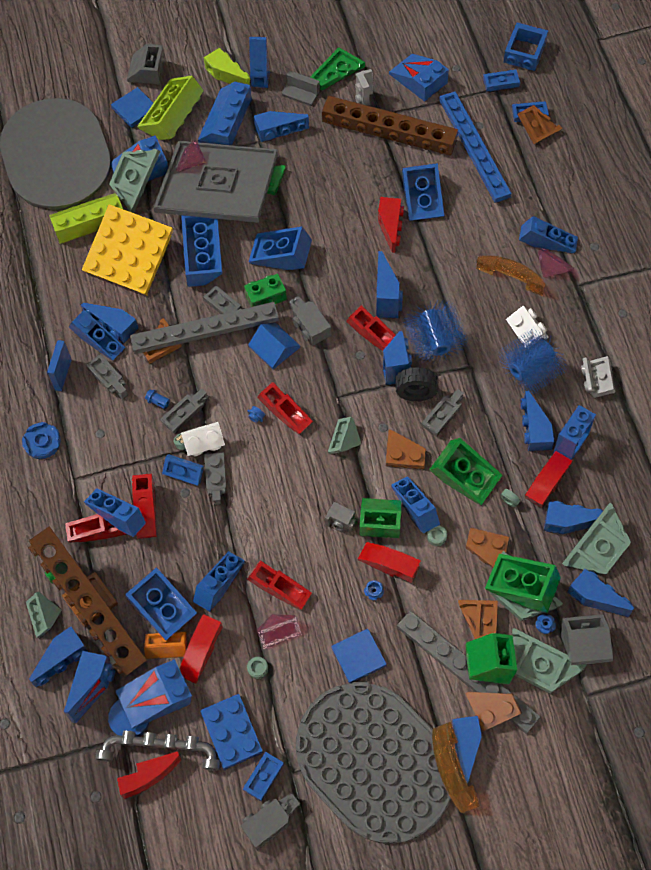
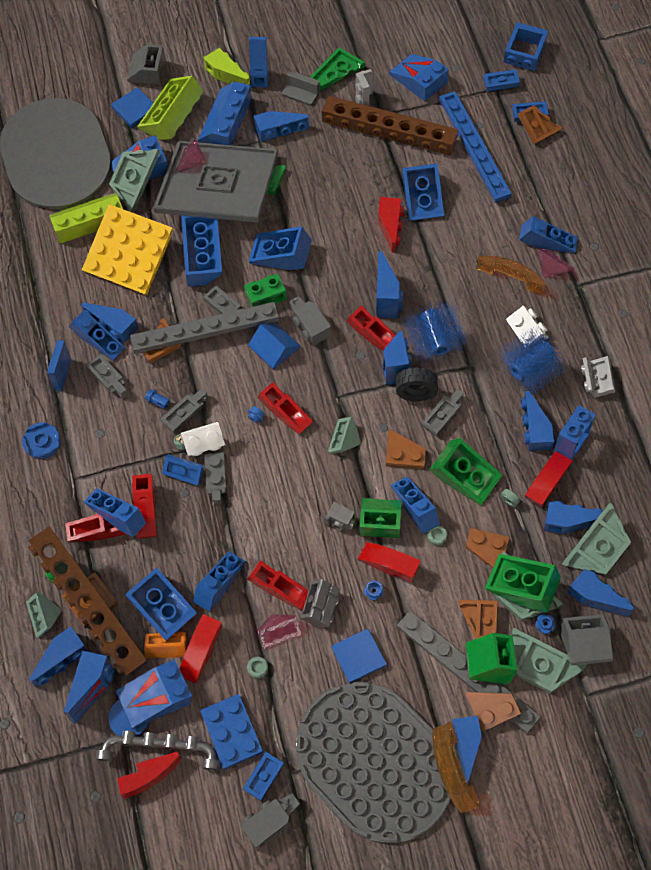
(320, 603): none -> flat silver brick

